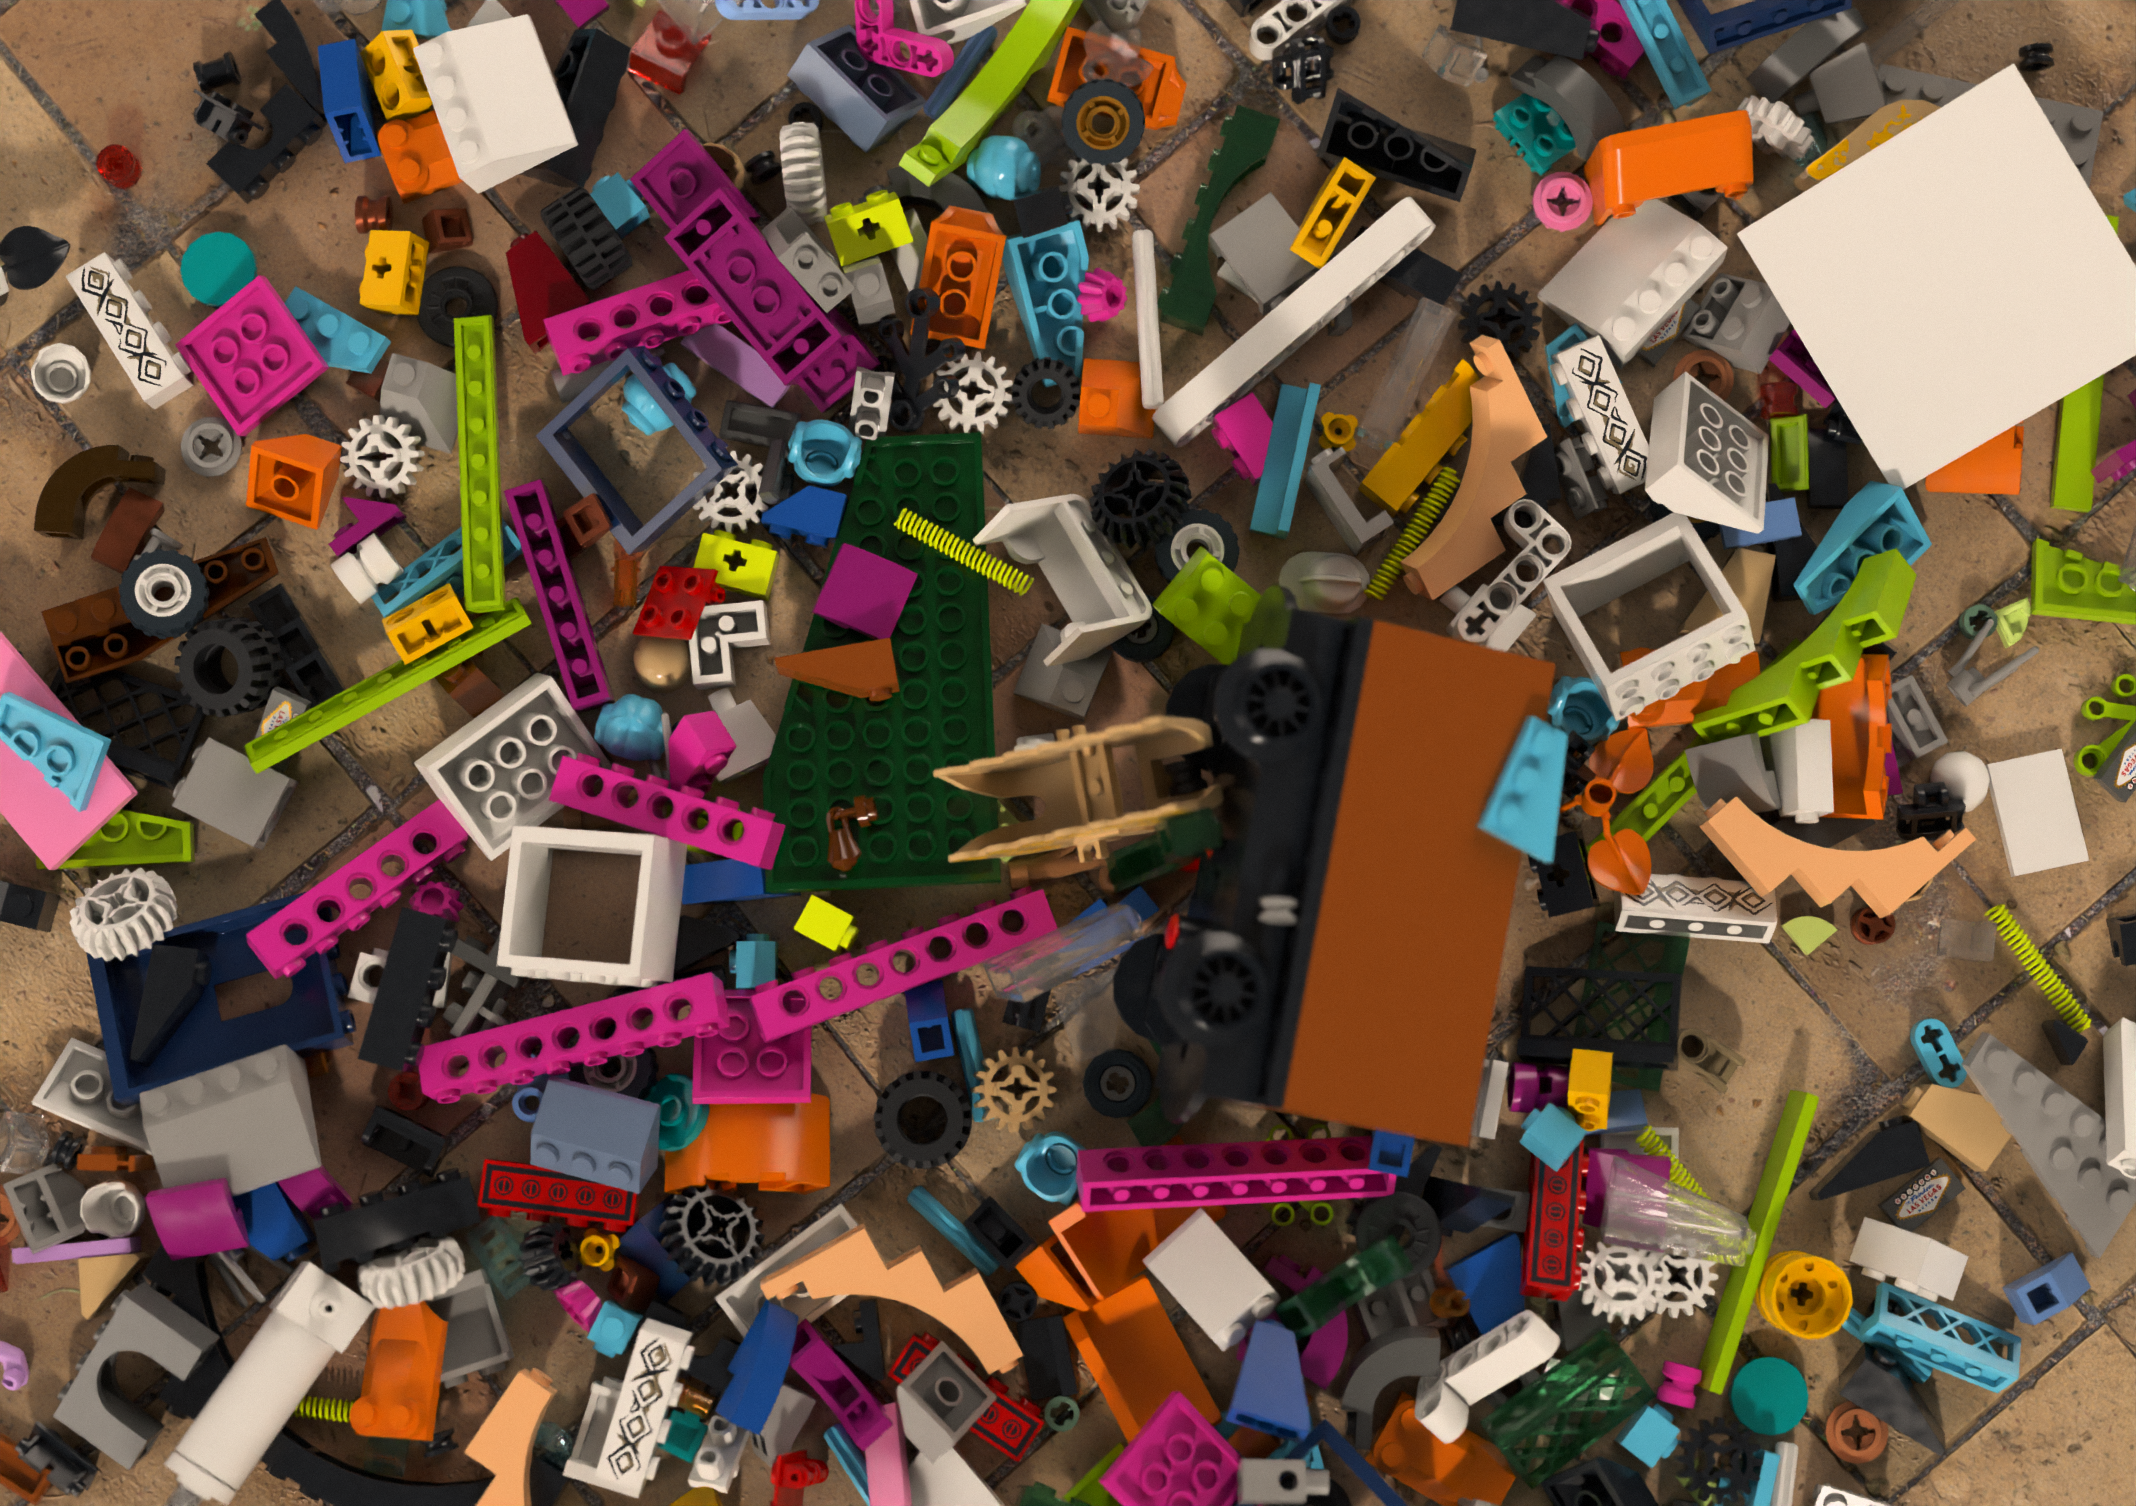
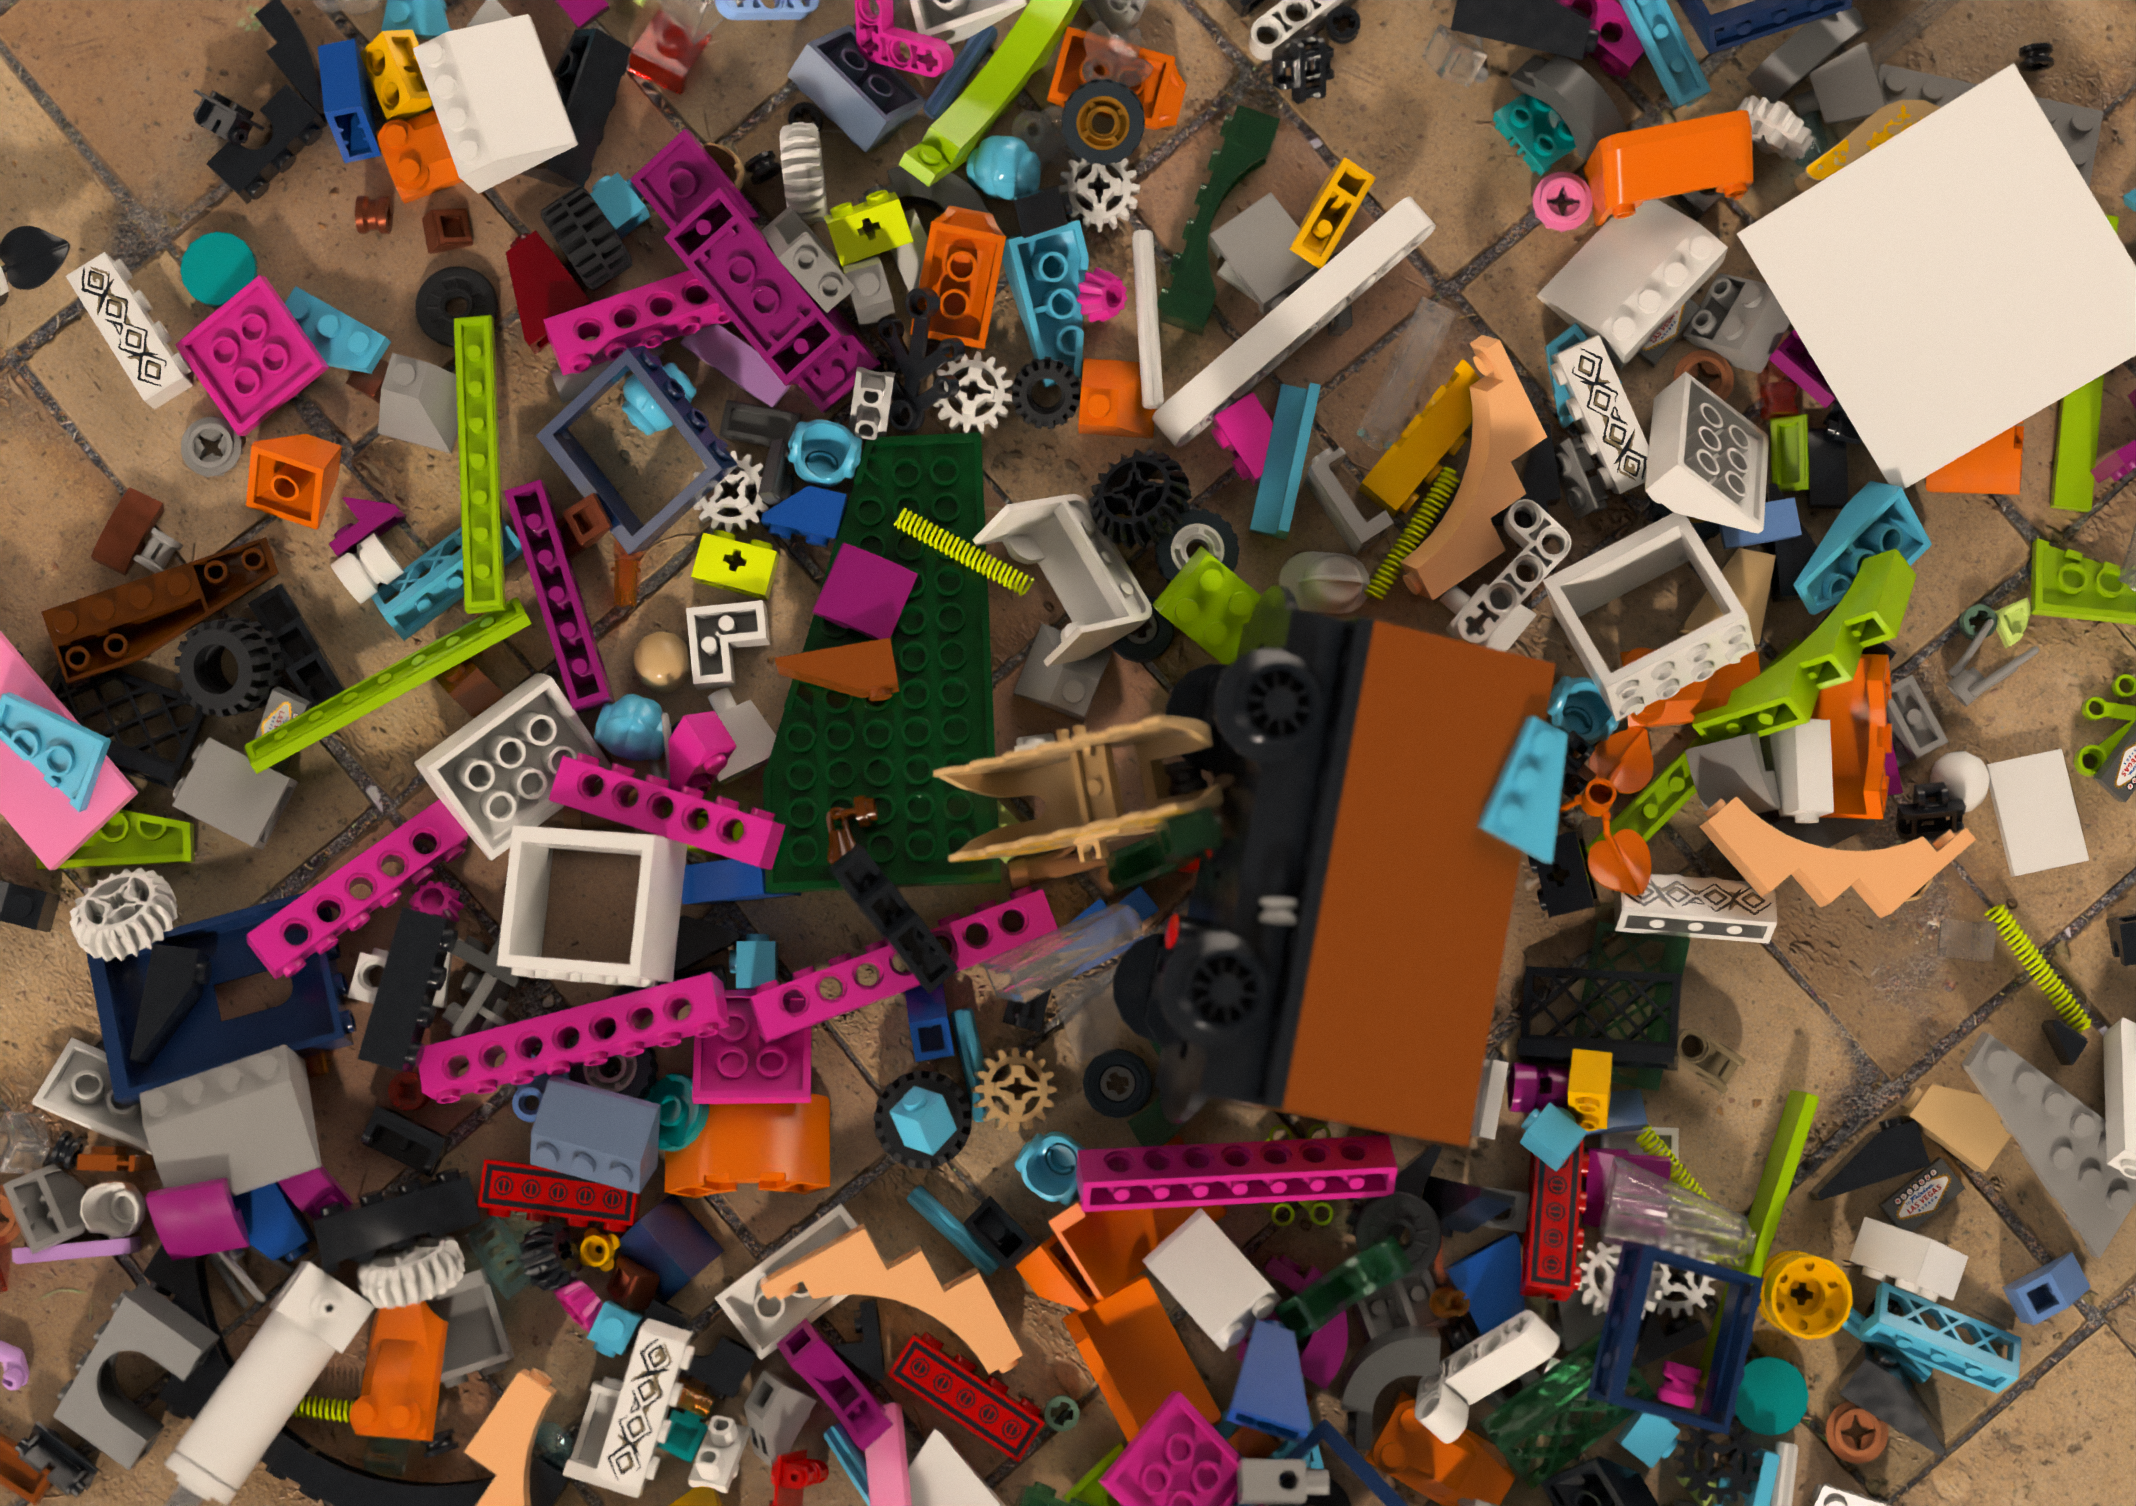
(61, 373): white hair -> none
(75, 483): dark brown arch -> none
(104, 1279): tan slope -> none
(125, 173): clear red wheel -> none
(164, 570): black wheel -> none
(217, 73): black bush -> none
(380, 439): white gear -> none
(393, 272): yellow brick -> none
(427, 623): yellow brick -> none
(678, 602): red hinge -> none
(712, 1212): black gear -> none
(759, 1368): blue slope -> none
(827, 925): neon yellow brick -> none
(893, 918): none -> black slope
(923, 1120): none -> medium azure brick
(941, 1402): light grey slope -> none
(1013, 1304): black wheel -> none
(1047, 1357): black panel -> none
(1345, 423): yellow plate -> none
(1390, 1153): blue panel -> none
(1394, 150): black wedge -> none
(1421, 276): black slope -> none
(1499, 307): black gear -> none
(1623, 1324): none -> dark blue window
(1654, 1343): none -> black slope
(1808, 932): yellowish green tile -> none
(1880, 928): copper wheel -> none
(1946, 1049): medium azure beam -> none

